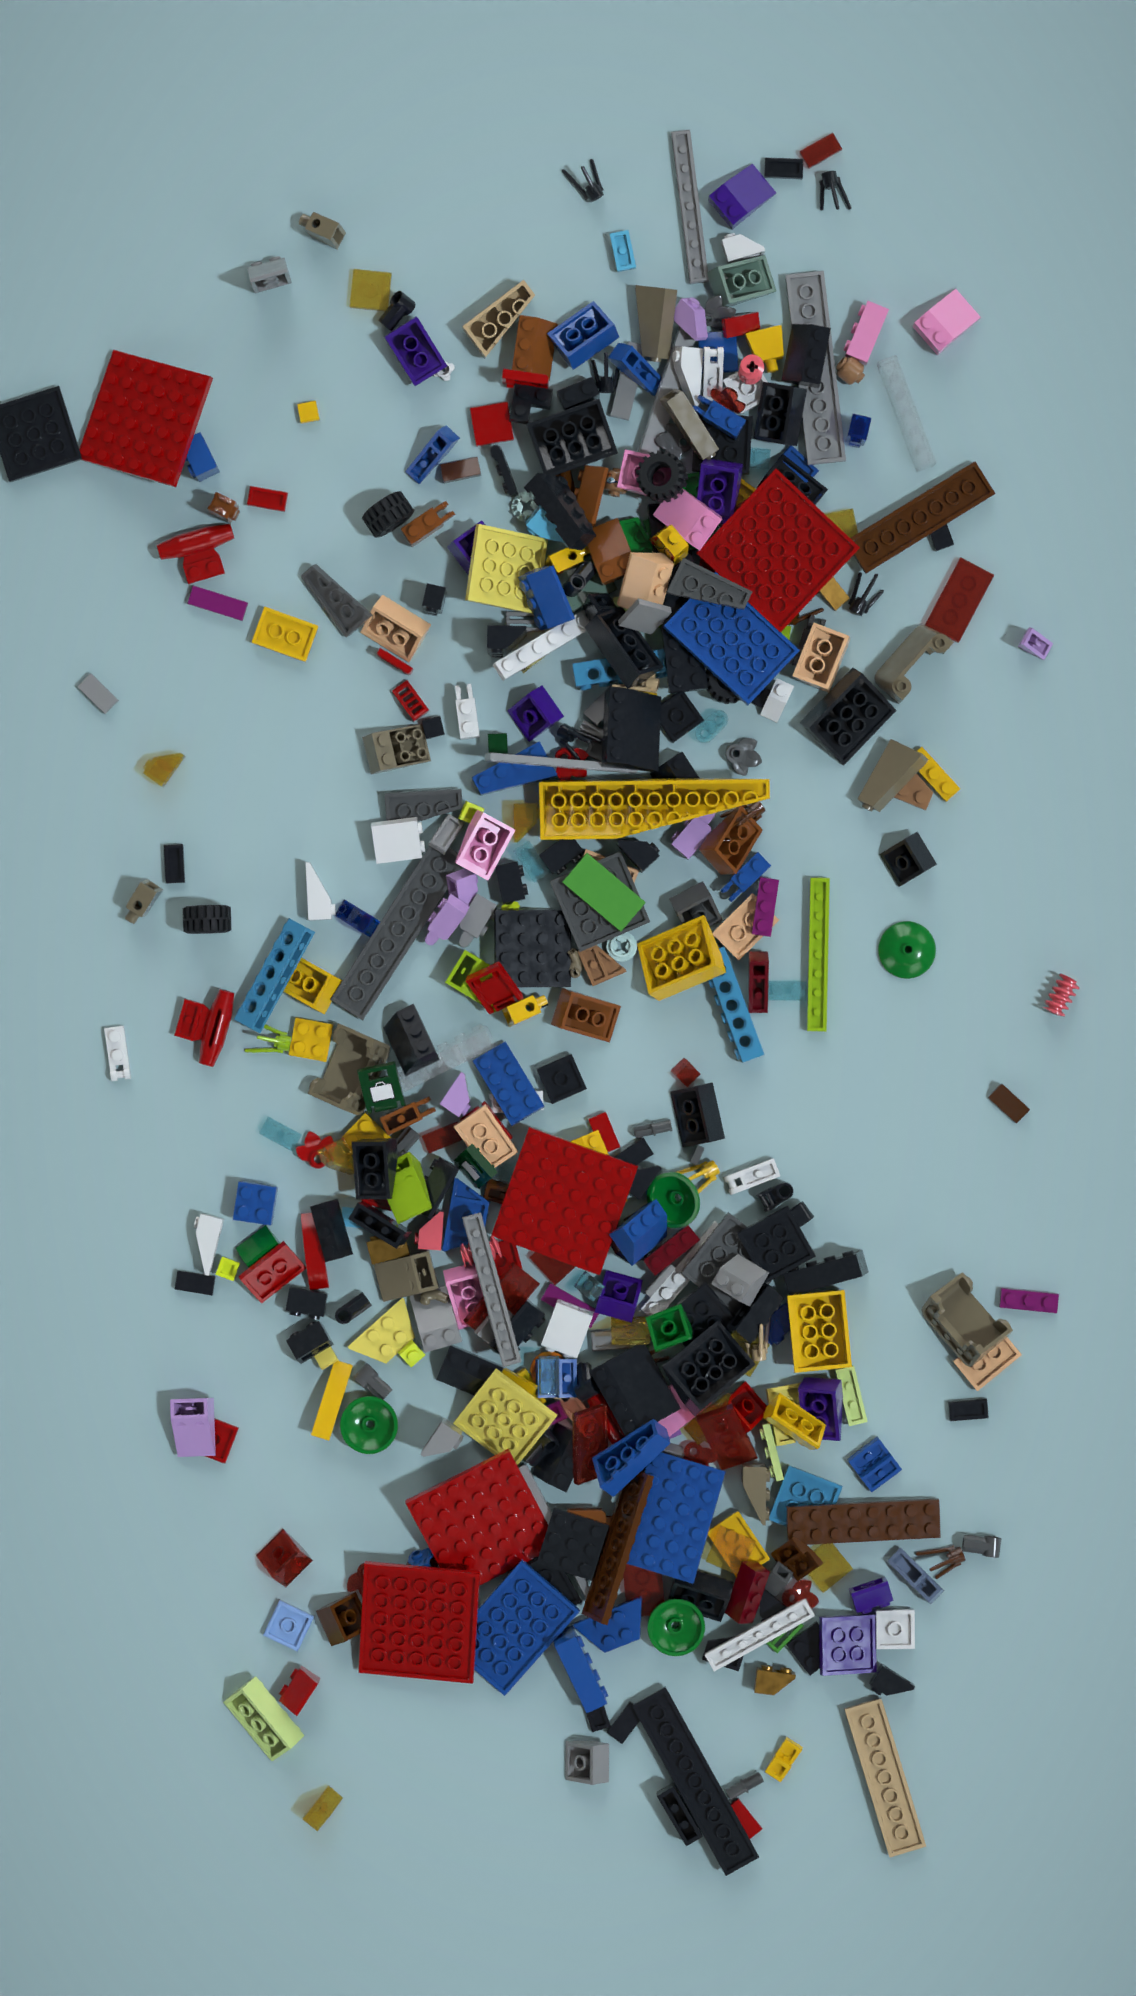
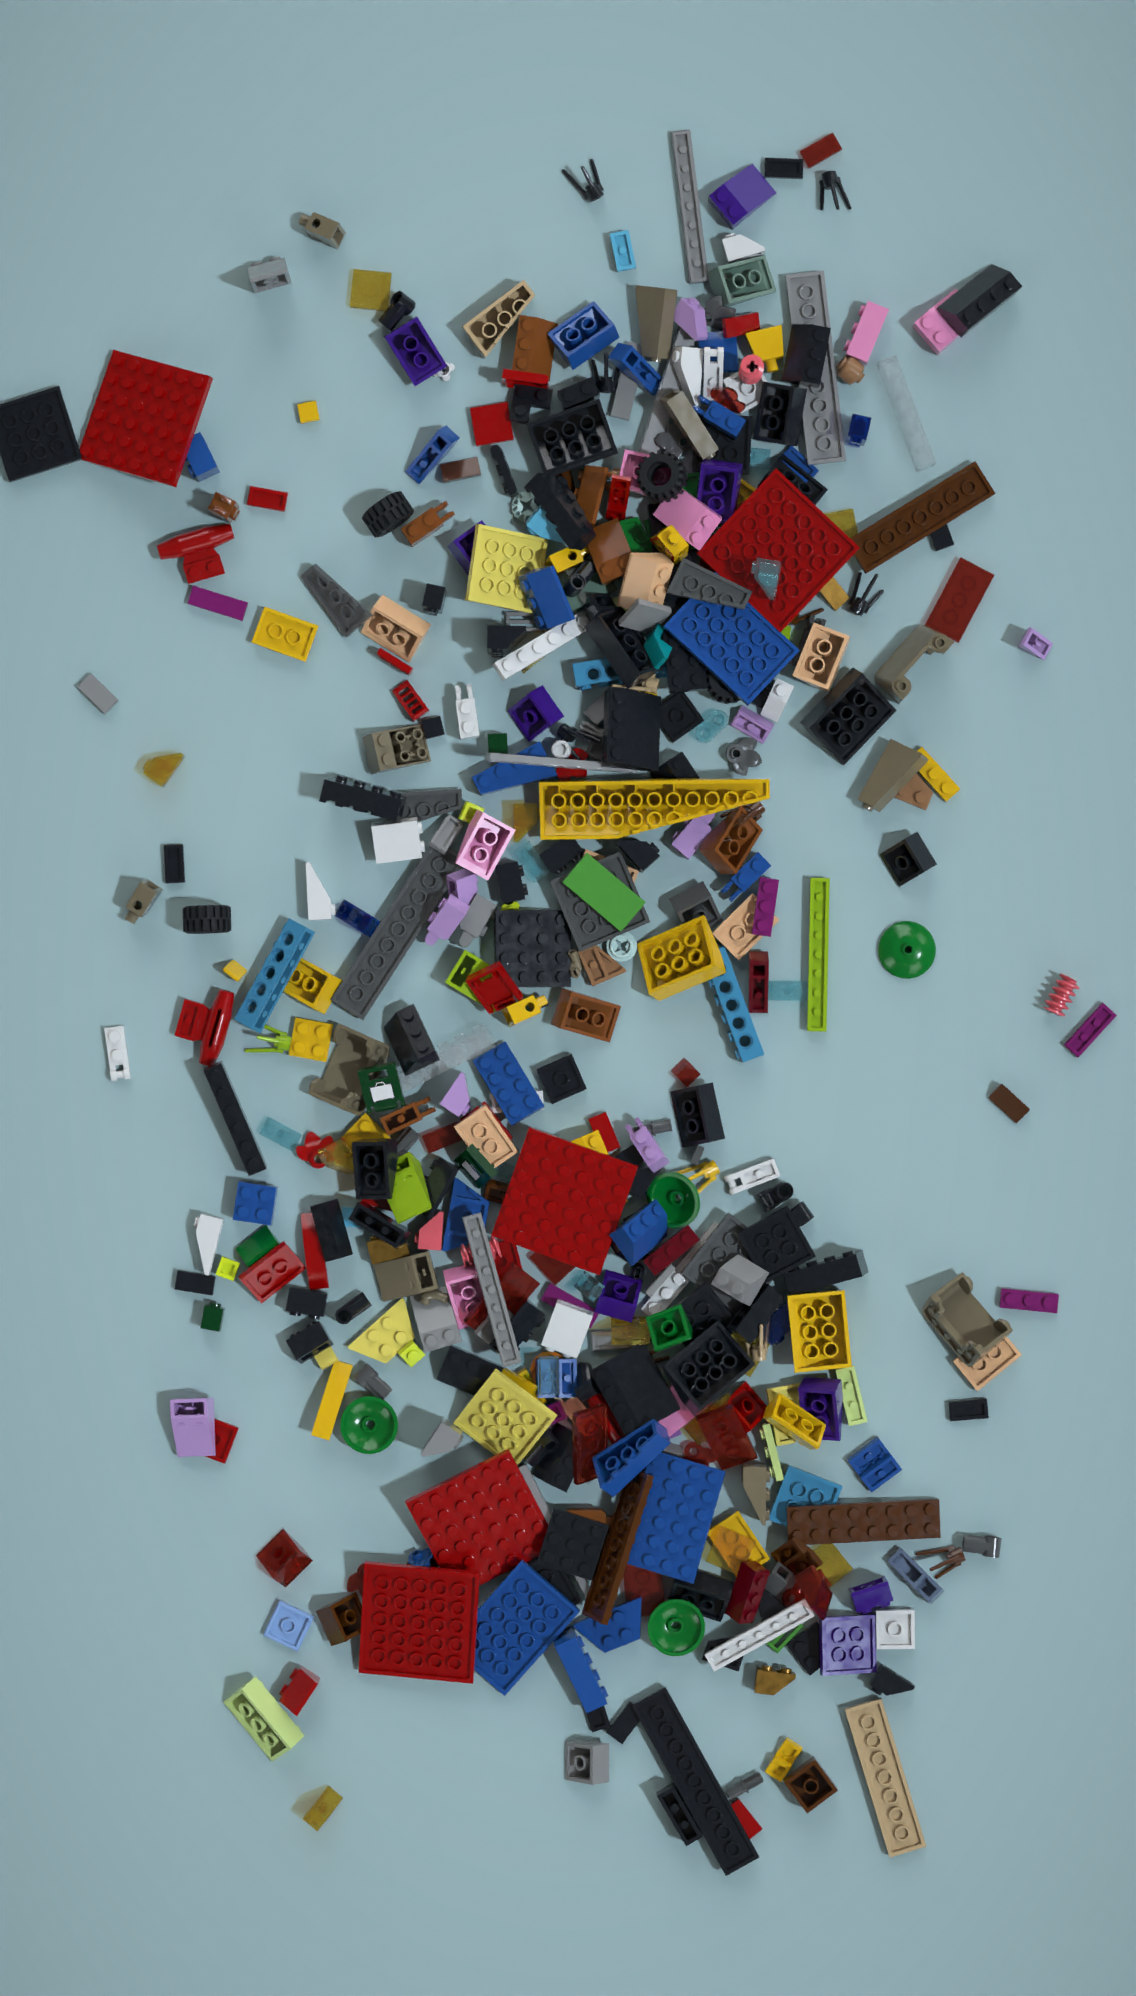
(212, 1317): none -> dark green brick
(235, 970): none -> yellow slope
(235, 1118): none -> black brick
(363, 797): none -> black wedge
(561, 749): none -> white tile
(618, 497): none -> red slope
(632, 1270): none -> black hinge
(647, 1146): none -> lavender hinge
(656, 648): none -> teal slope
(752, 724): none -> lavender slope
(767, 575): none -> clear light blue slope
(810, 1784): none -> reddish brown brick
(815, 1589): none -> clear red slope
(979, 298): none -> black slope
(1090, 1030): none -> magenta tile

